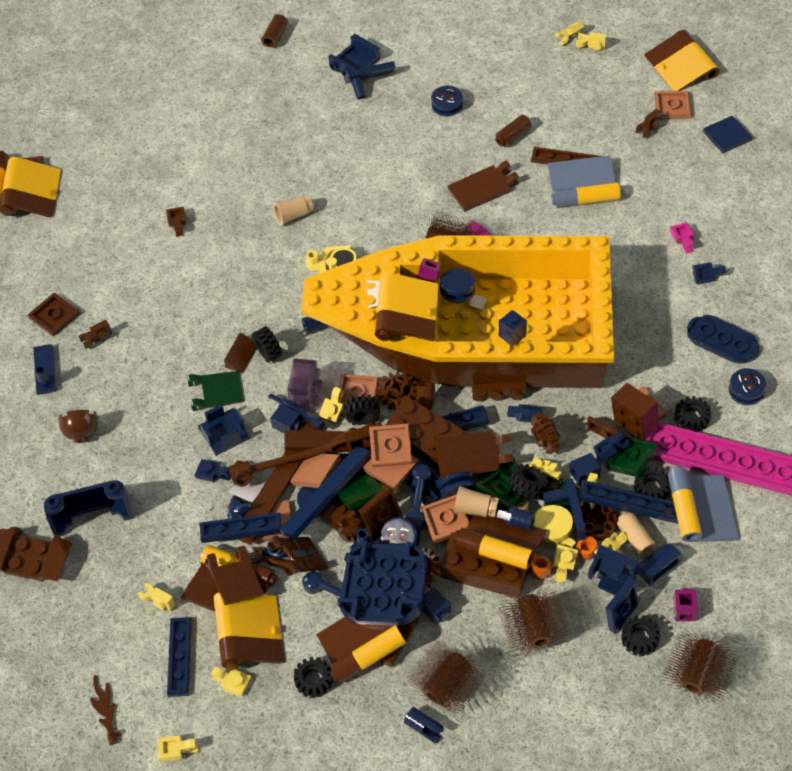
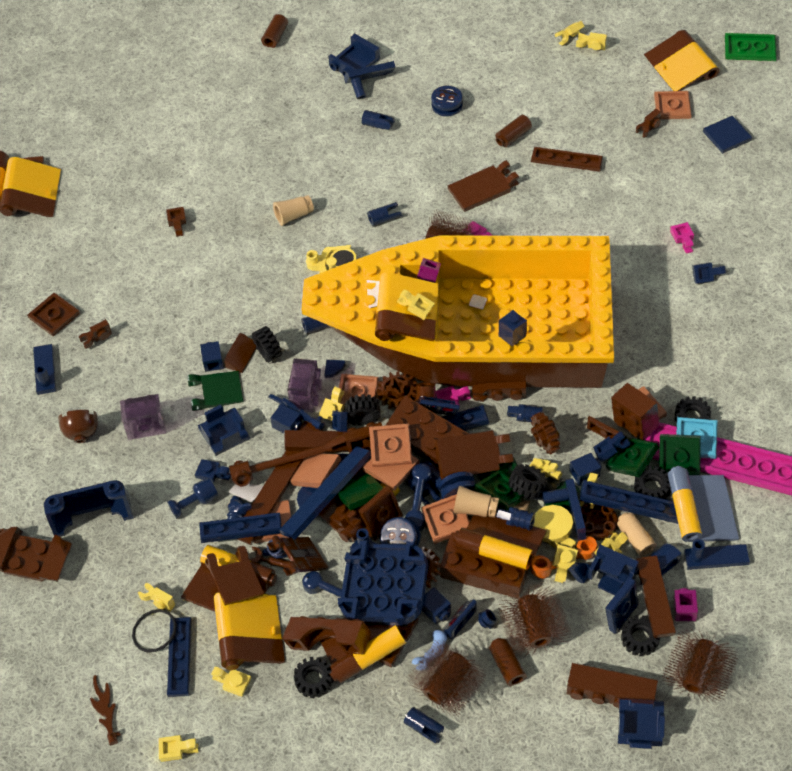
(142, 617): none -> black piece
(143, 416): none -> clear purple brick
(202, 491): none -> dark blue piece
(211, 356): none -> dark blue brick
(305, 632): none -> reddish brown arch
(333, 367): none -> dark blue tile
(339, 420): none -> dark blue tile
(377, 120): none -> dark blue hinge
(381, 215): none -> dark blue hinge
(417, 305): none -> light yellow plate
(437, 635): none -> light blue arm
(439, 406): none -> dark blue slope
(454, 395): none -> dark pink plate
(457, 286): dark blue head -> none
(460, 618): none -> dark blue slope
(487, 619): none -> dark blue plate
(507, 662): none -> reddish brown brick
(580, 571): none -> dark blue tile
(583, 181): sand blue door -> none
(608, 686): none -> reddish brown brick
(641, 723): none -> dark blue panel
(655, 597): none -> reddish brown tile
(680, 451): none -> dark green tile
(700, 427): none -> medium azure tile
(713, 557): none -> dark blue piece
(723, 339): dark blue tile -> none
(747, 386): dark blue head -> none
(750, 47): none -> green tile

